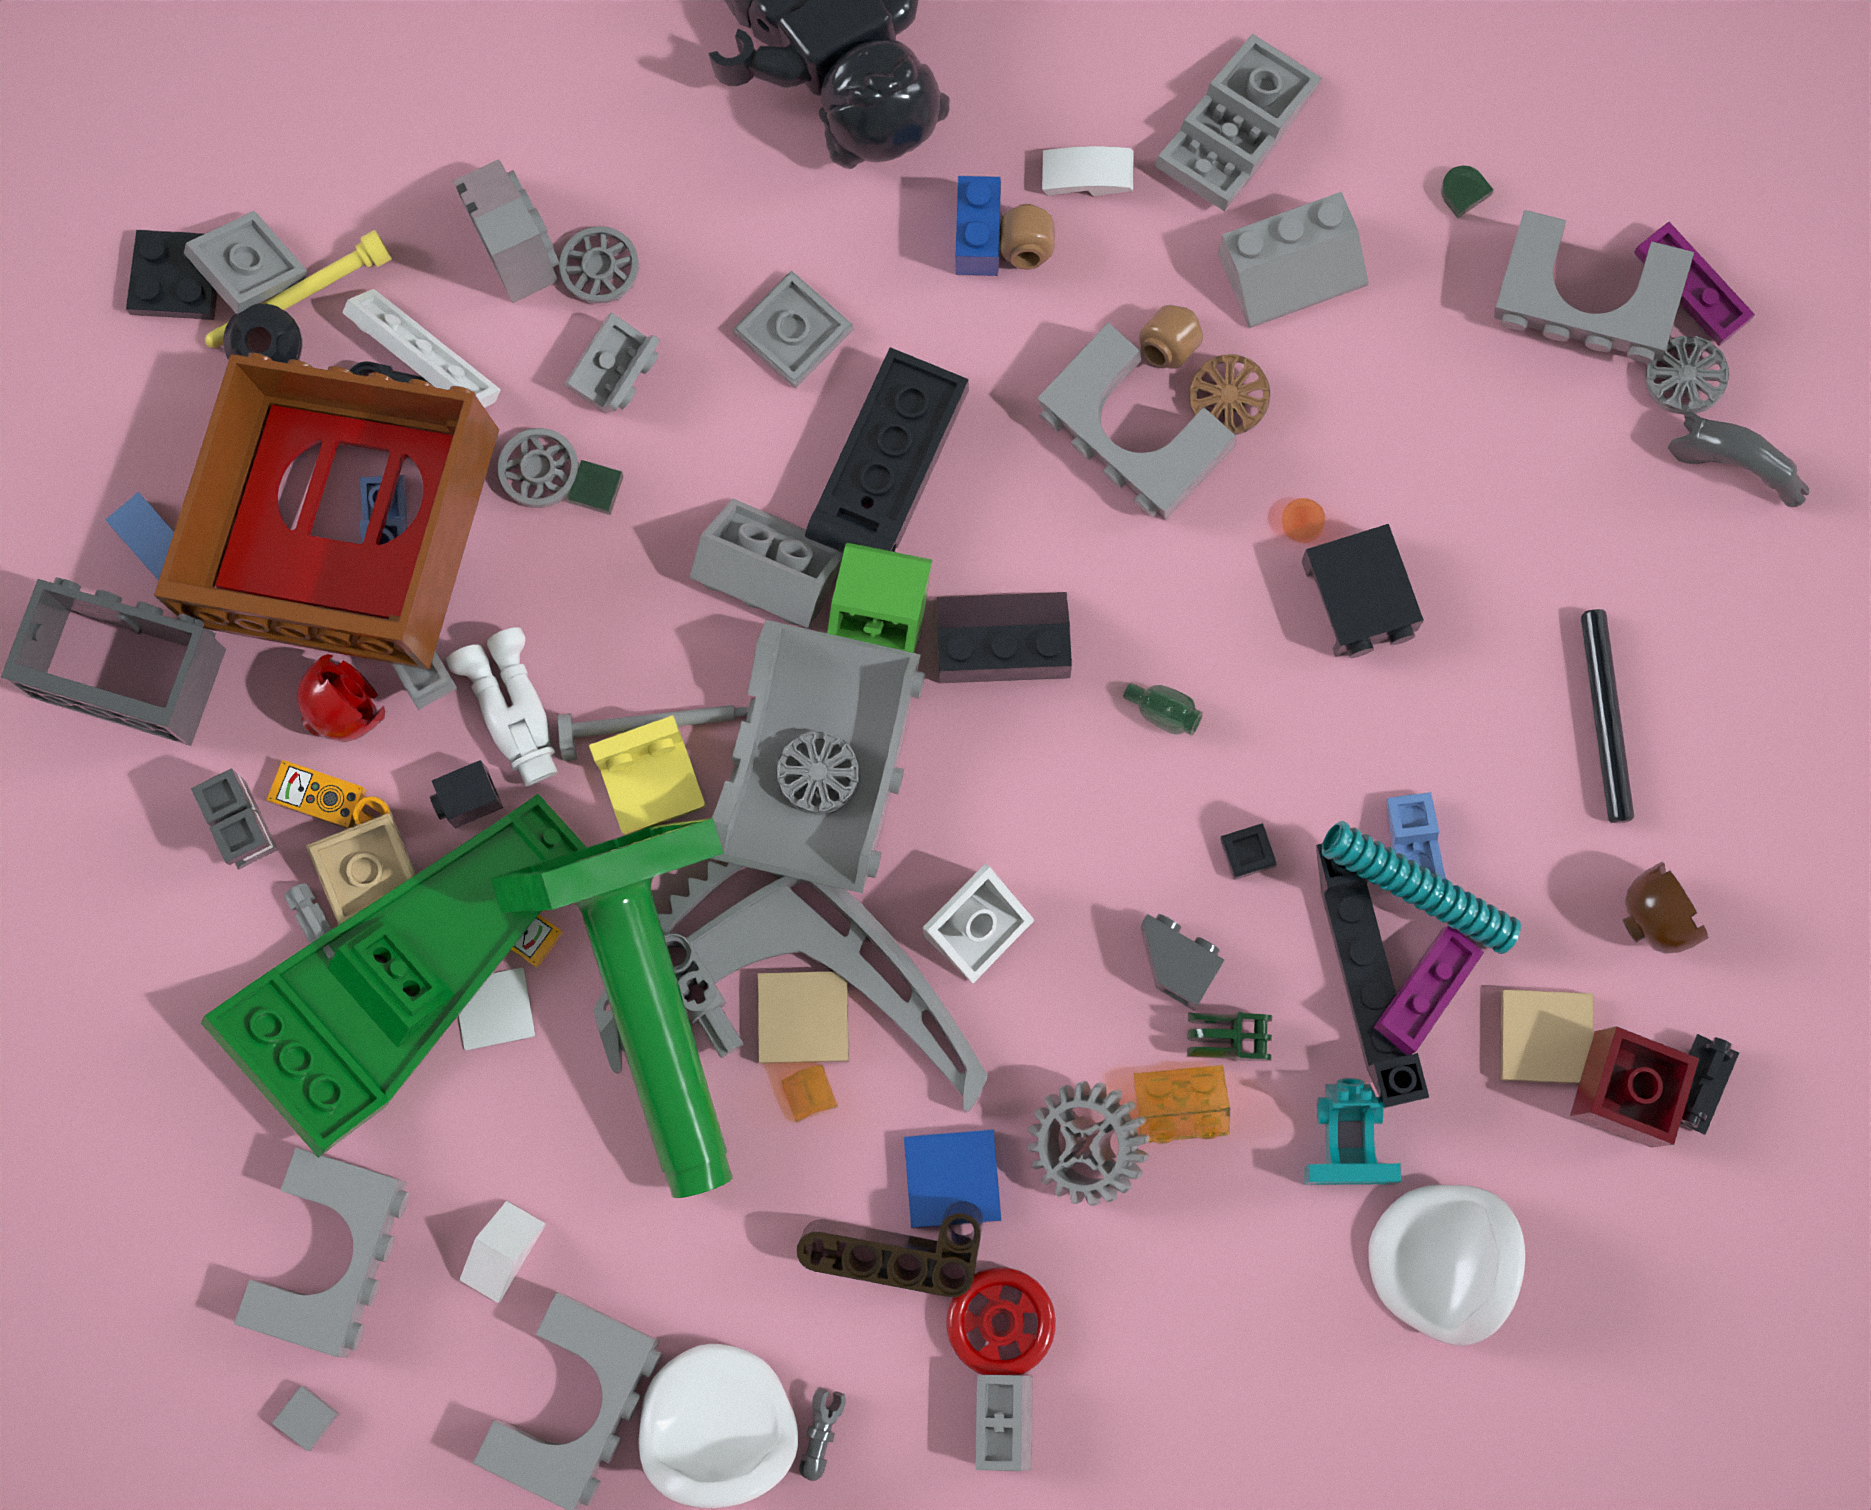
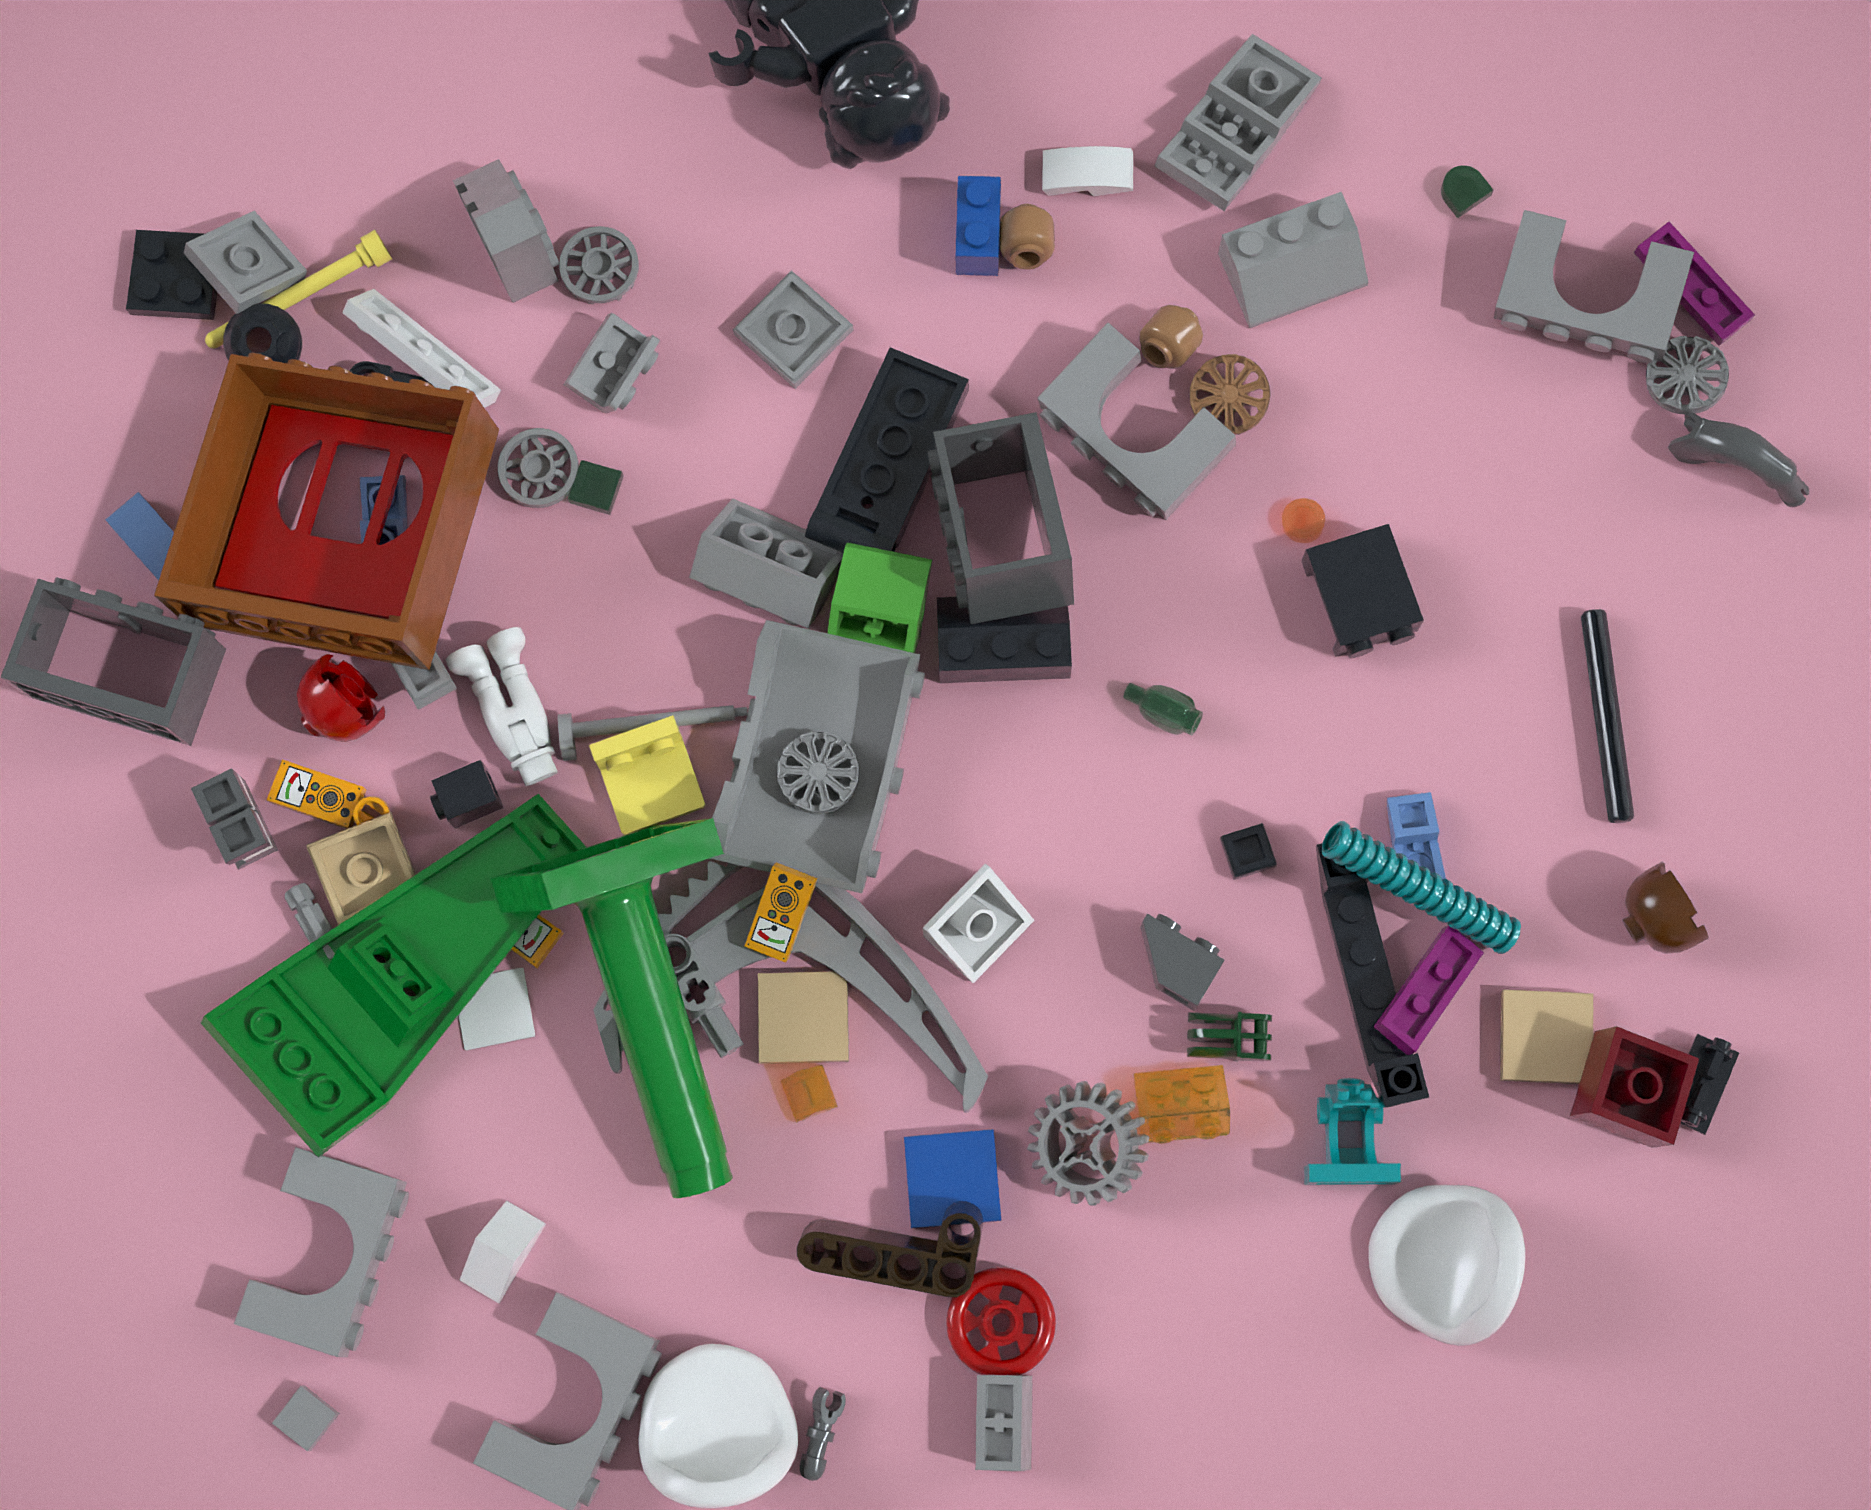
(780, 912): none -> light orange tile
(989, 452): none -> dark grey hose

